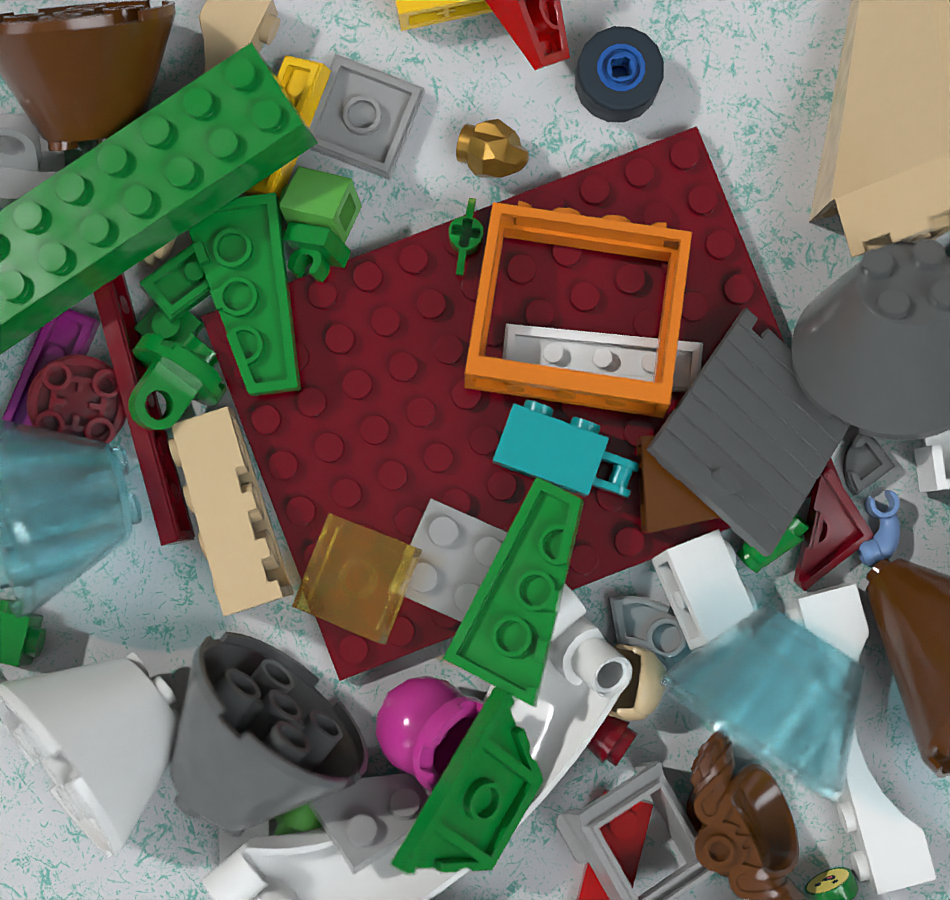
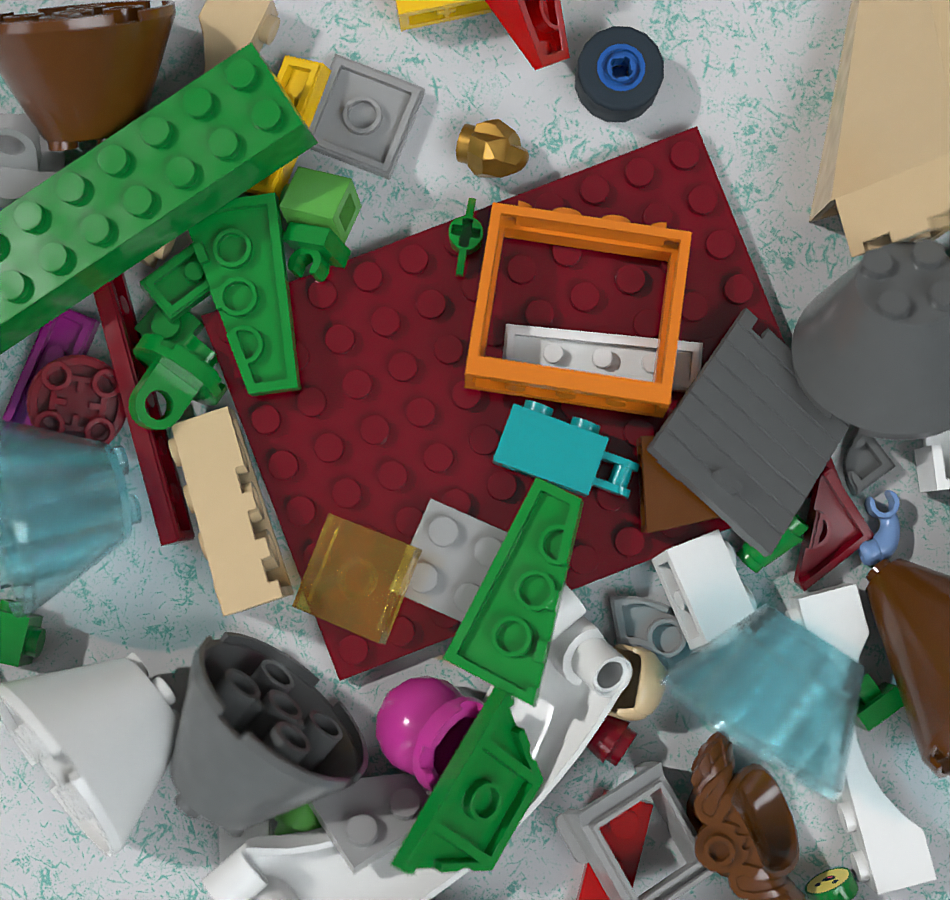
(876, 703): none -> green tile

